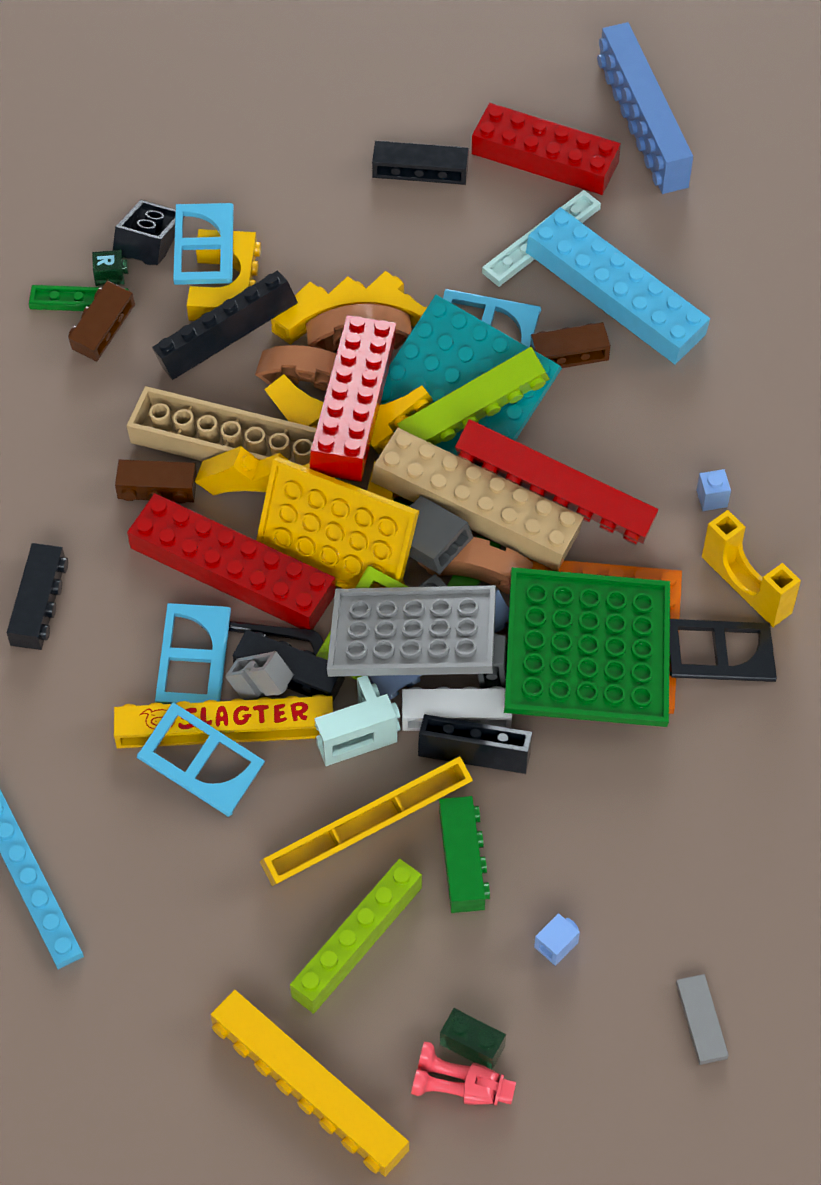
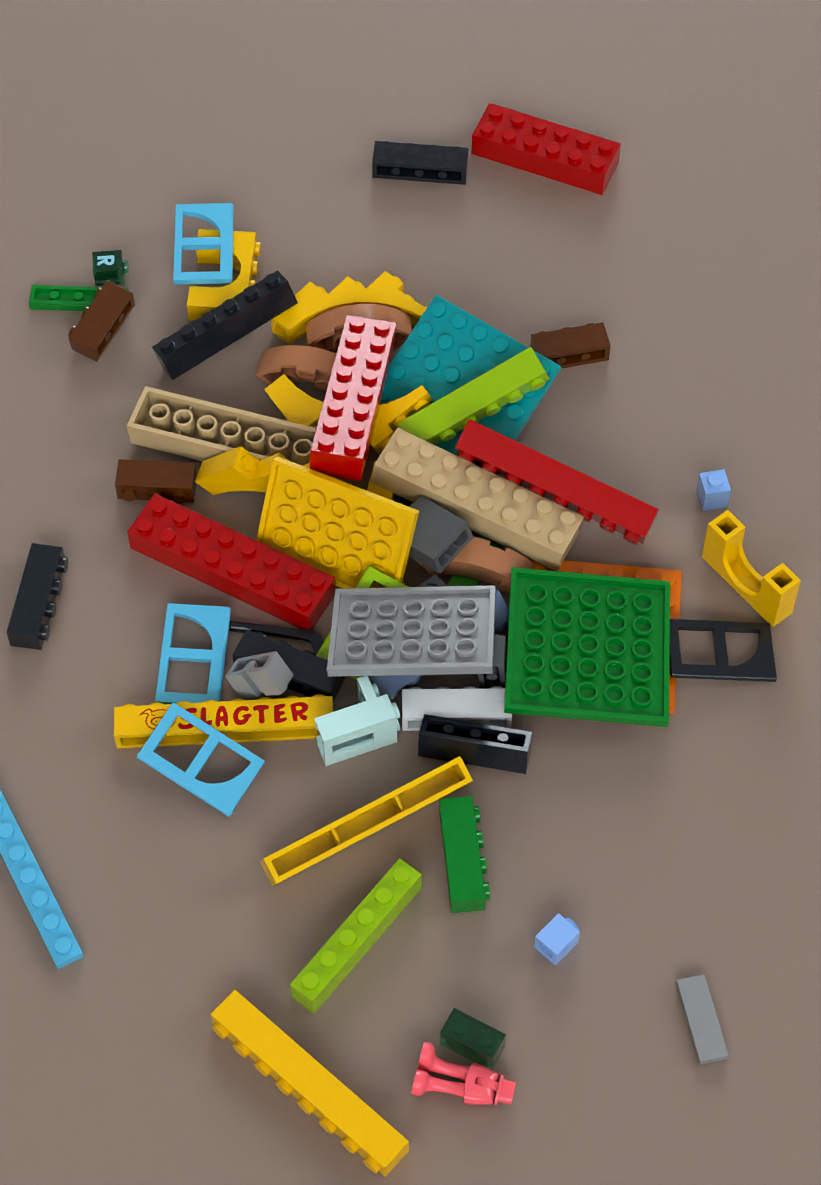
(146, 232): black slope -> none
(515, 256): light aqua plate -> none
(522, 314): medium azure window -> none
(617, 285): medium azure brick -> none
(645, 108): medium blue brick -> none

